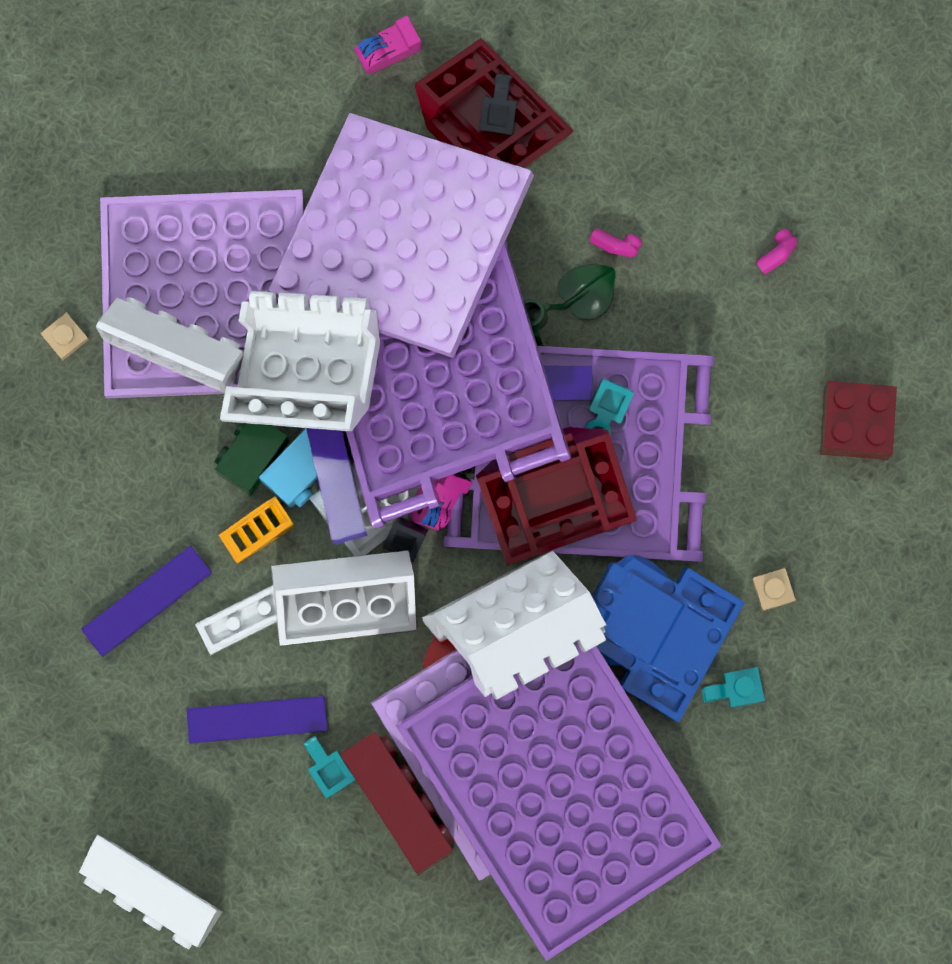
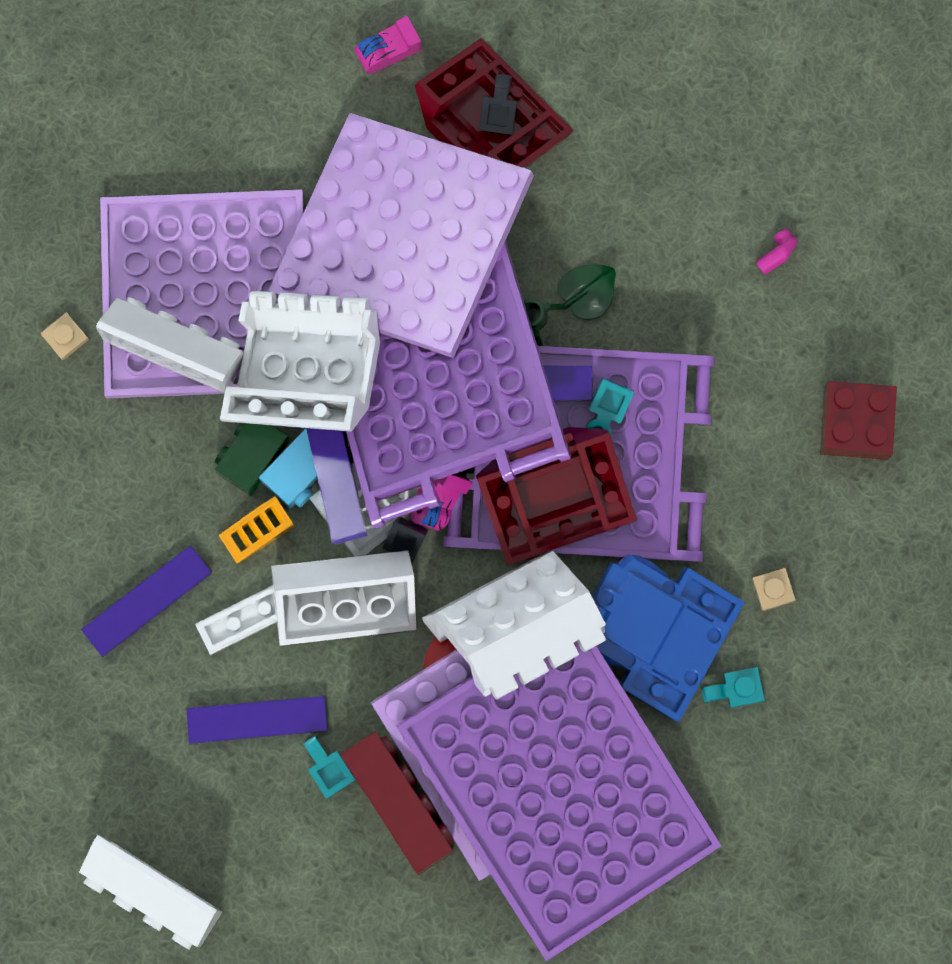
(614, 245): dark pink arm -> none

